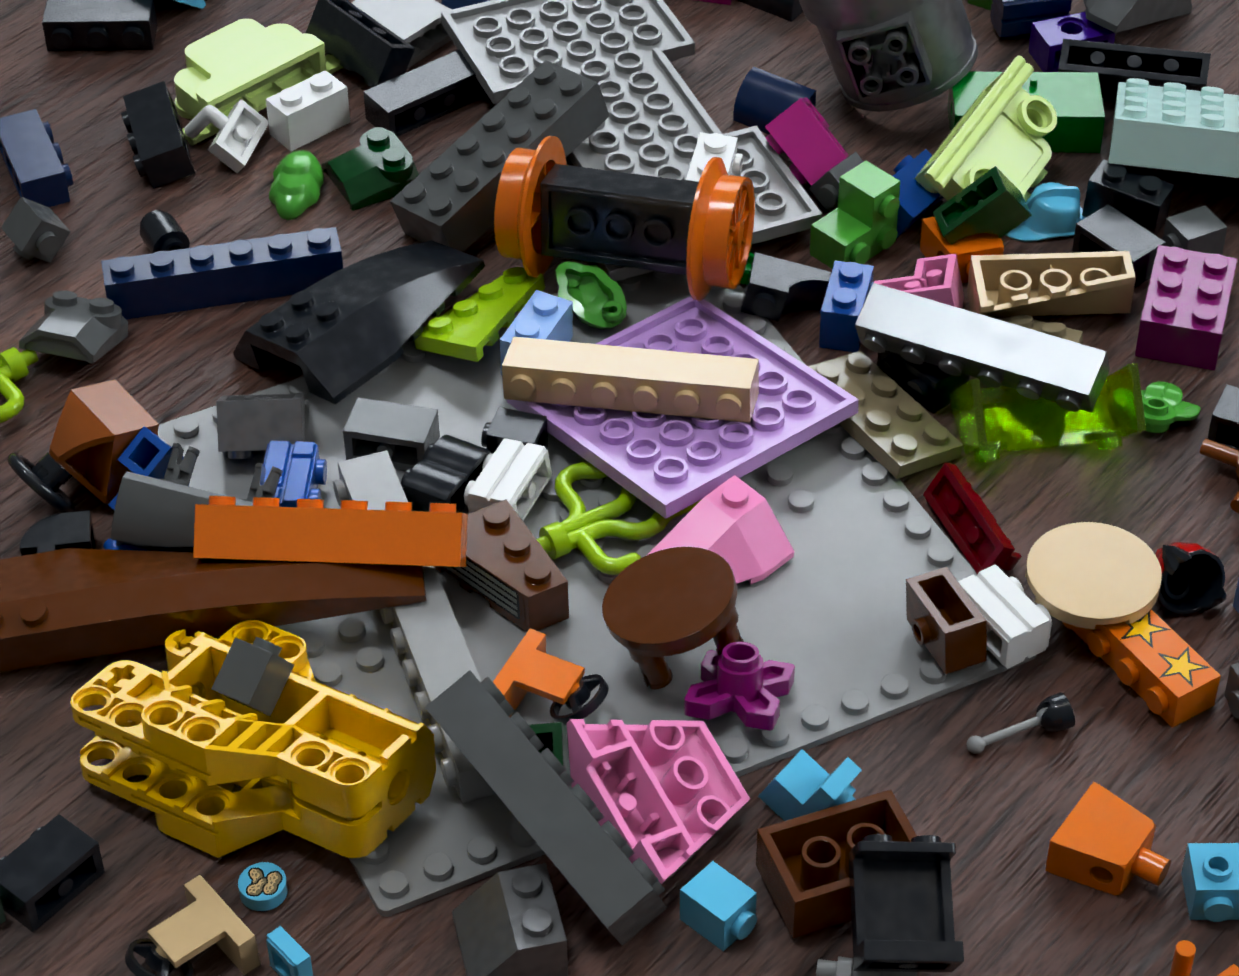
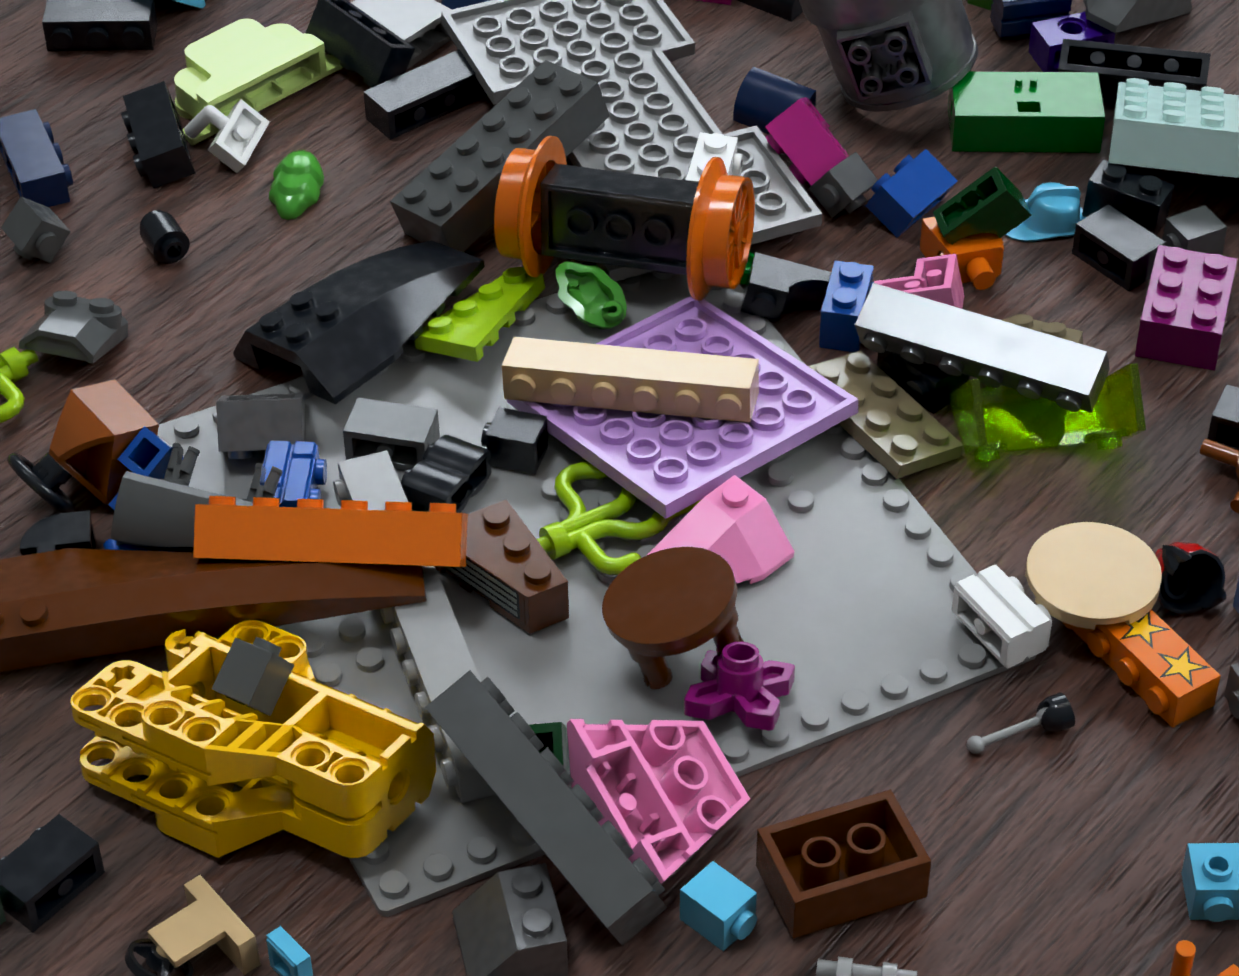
(221, 272): dark blue brick -> none
(262, 886): medium azure tile -> none
(308, 110): white brick -> none
(372, 170): dark green slope -> none
(513, 474): white brick -> none
(541, 318): light blue brick -> none
(549, 677): orange piece -> none
(808, 788): medium azure brick -> none
(864, 217): bright green brick -> none
(903, 905): black panel -> none
(946, 620): reddish brown brick -> none
(969, 521): dark red plate -> none
(997, 130): yellowish green brick -> none
(1051, 283): tan wedge -> none
(1105, 844): orange torso -> none
(1164, 405): bright green plate -> none

